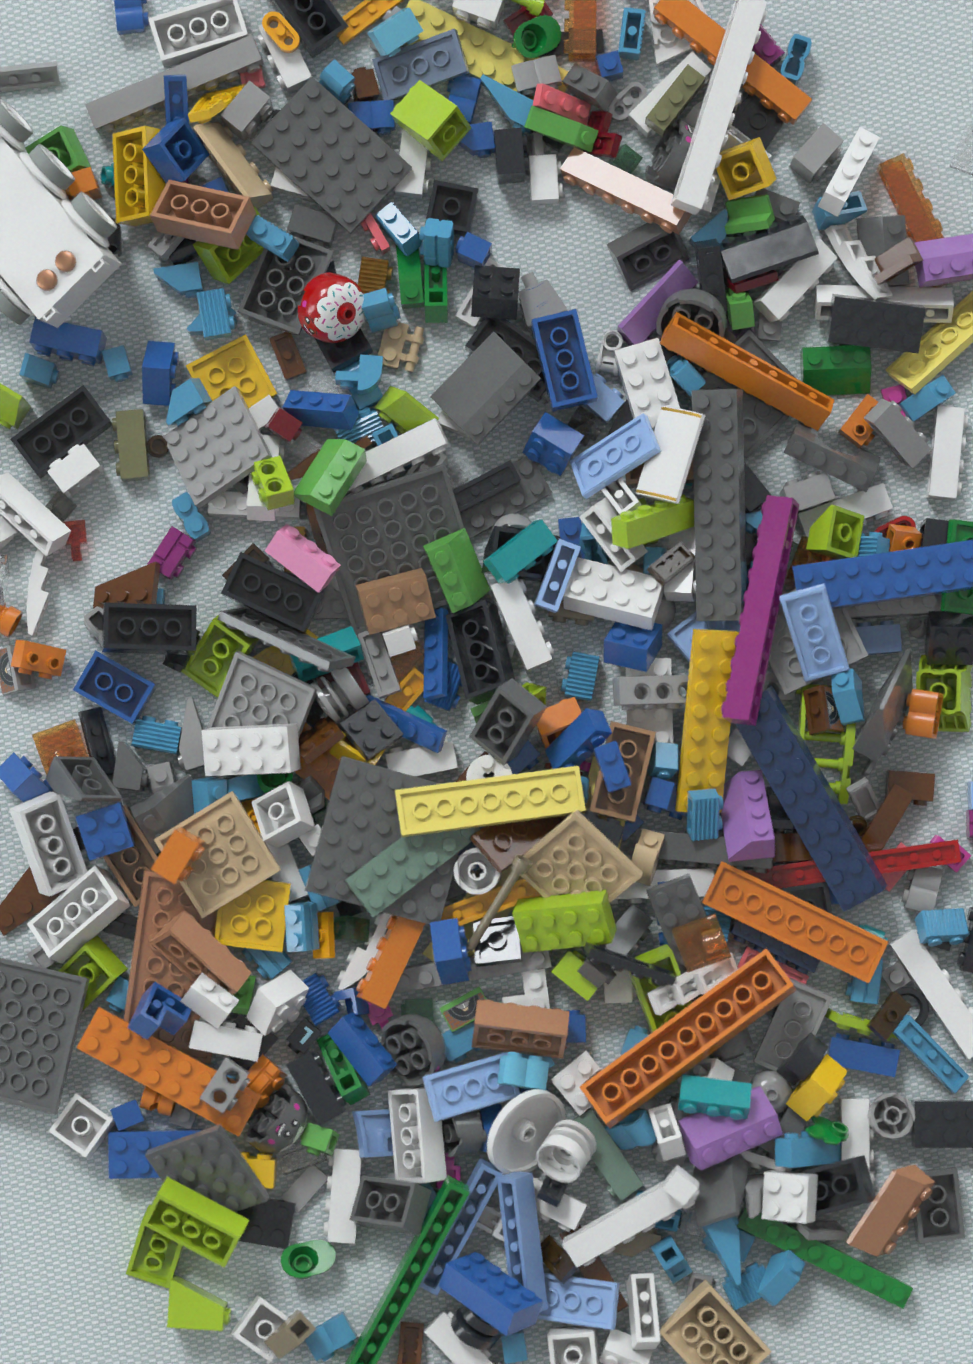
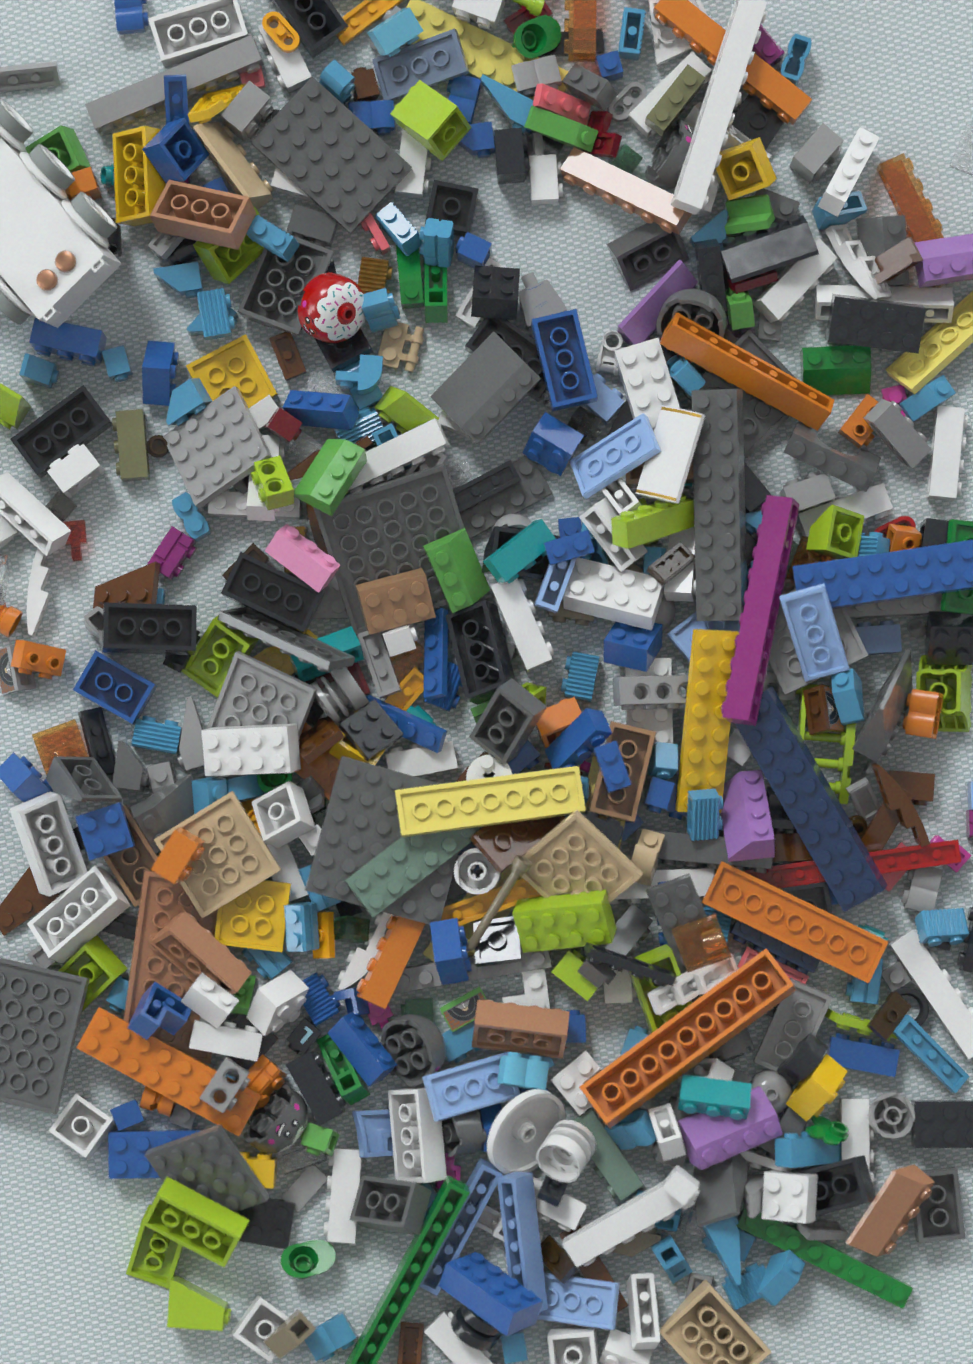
(569, 547): none -> blue plate
(896, 799): none -> reddish brown slope

